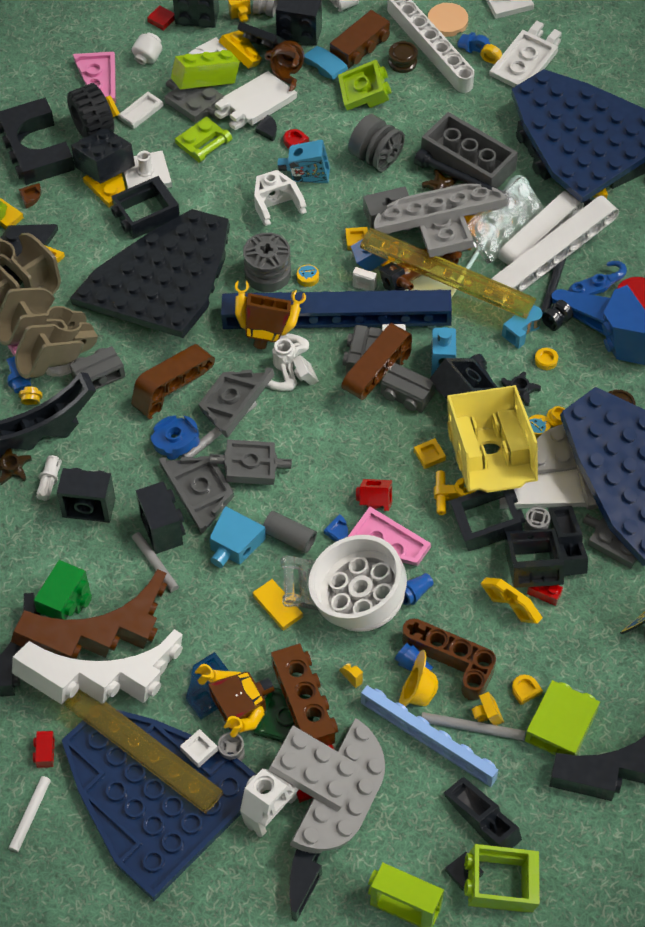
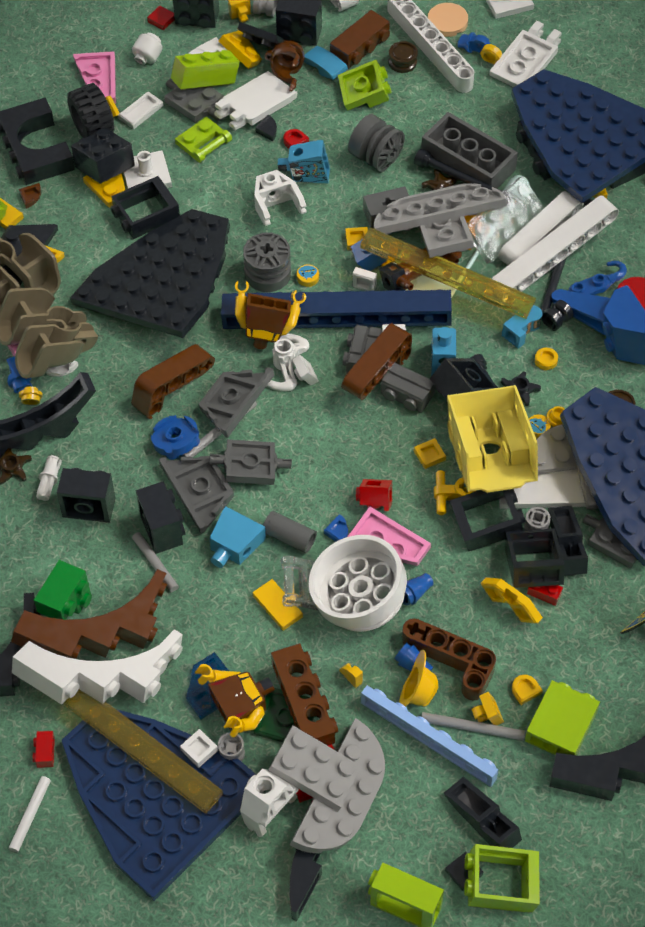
(102, 367): dark grey brick -> none

